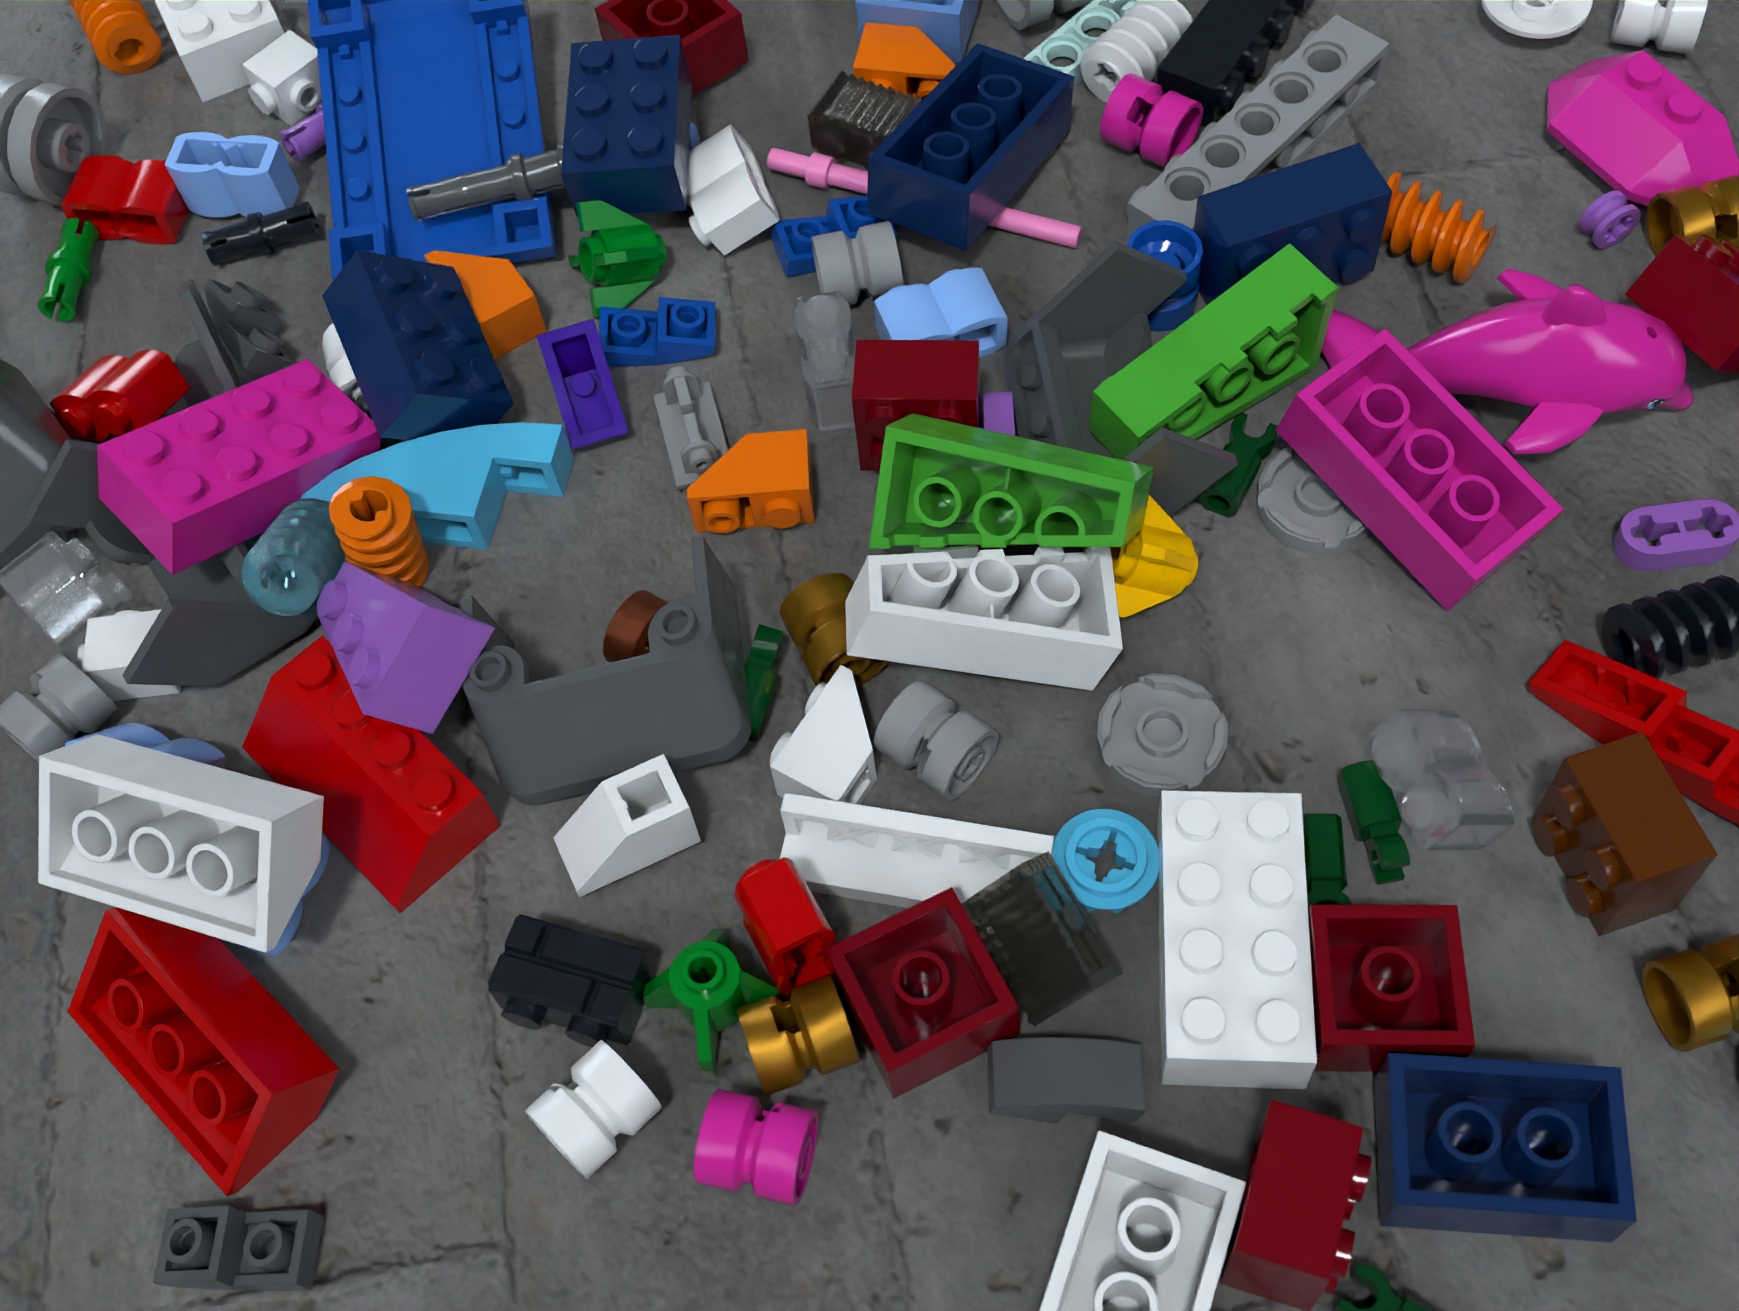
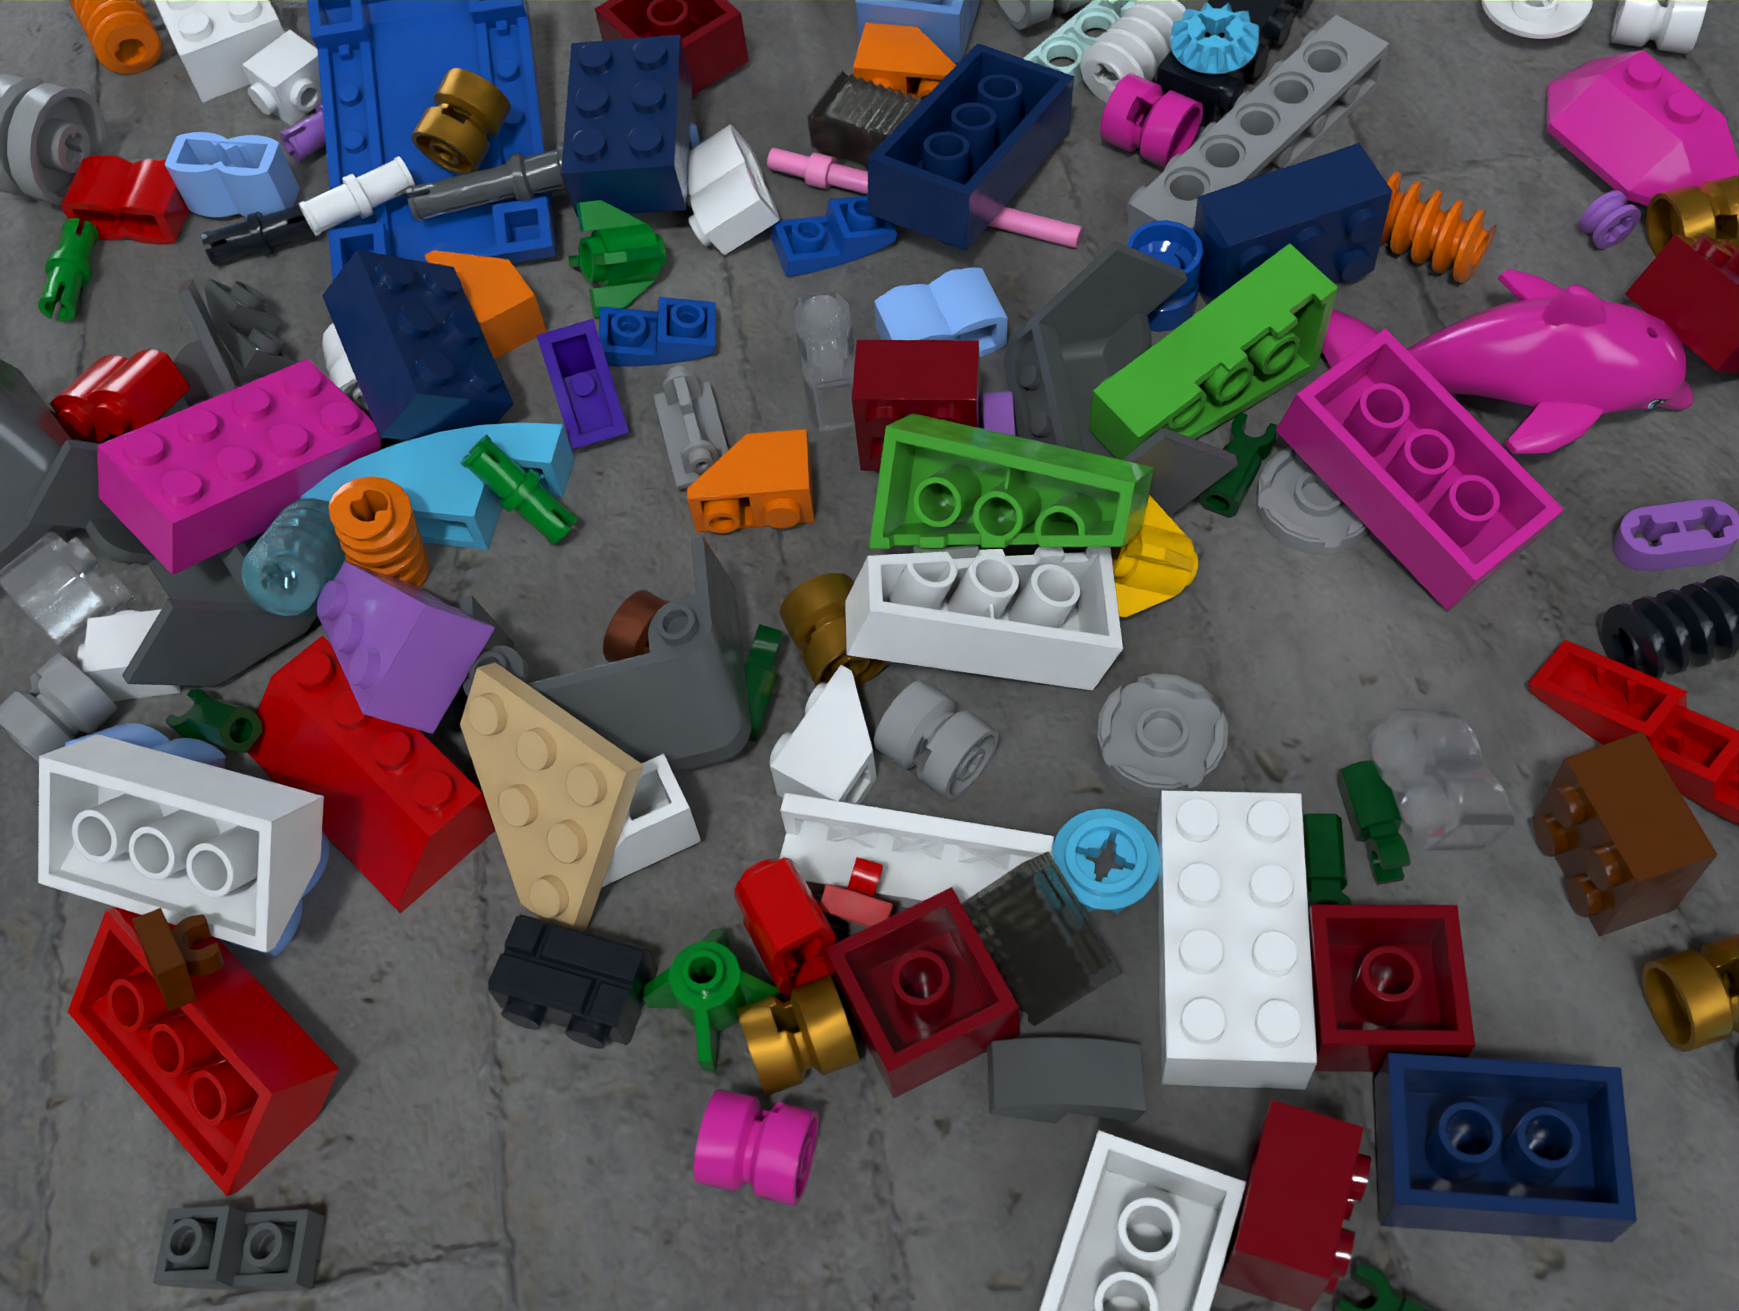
(170, 955): none -> reddish brown tile
(217, 723): none -> dark green bar
(356, 196): none -> white pin
(463, 119): none -> pearl gold wheel
(519, 490): none -> green pin
(551, 794): none -> tan plate
(594, 1109): white wheel -> none
(857, 901): none -> red tile
(858, 263): light grey wheel -> none
(1214, 53): none -> medium azure gear

